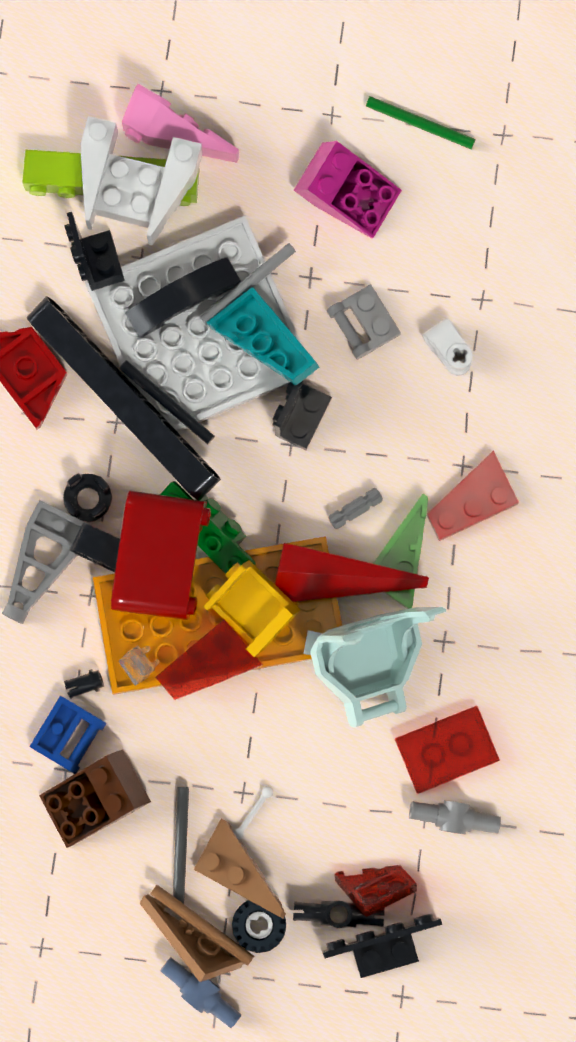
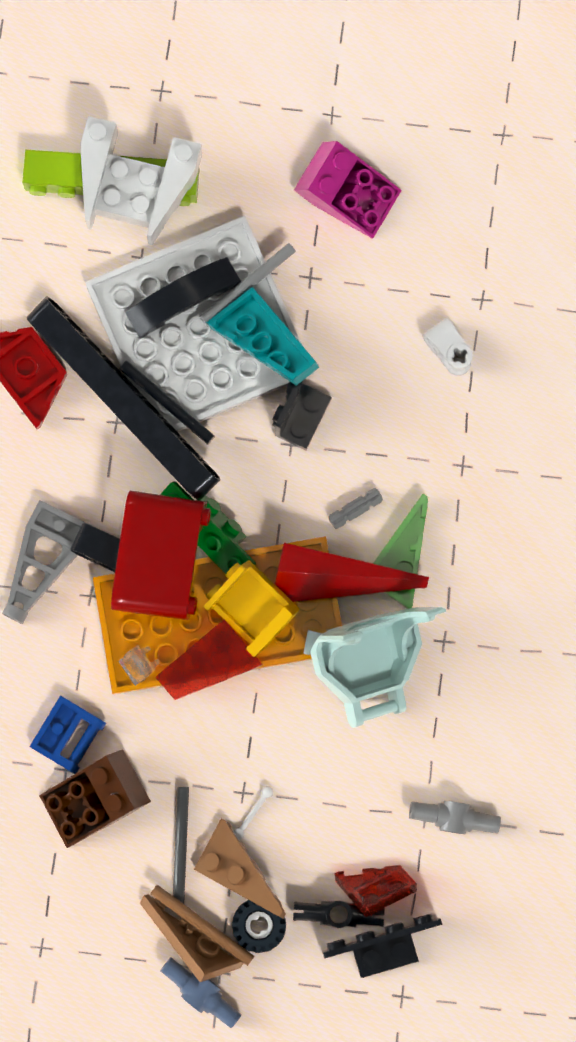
(76, 485): black piece -> none
(85, 683): black pin -> none
(96, 254): black bracket -> none
(155, 123): bright pink wedge -> none
(372, 318): light grey plate -> none
(420, 122): green bar -> none
(447, 749): clear red tile -> none
(473, 500): wing -> none

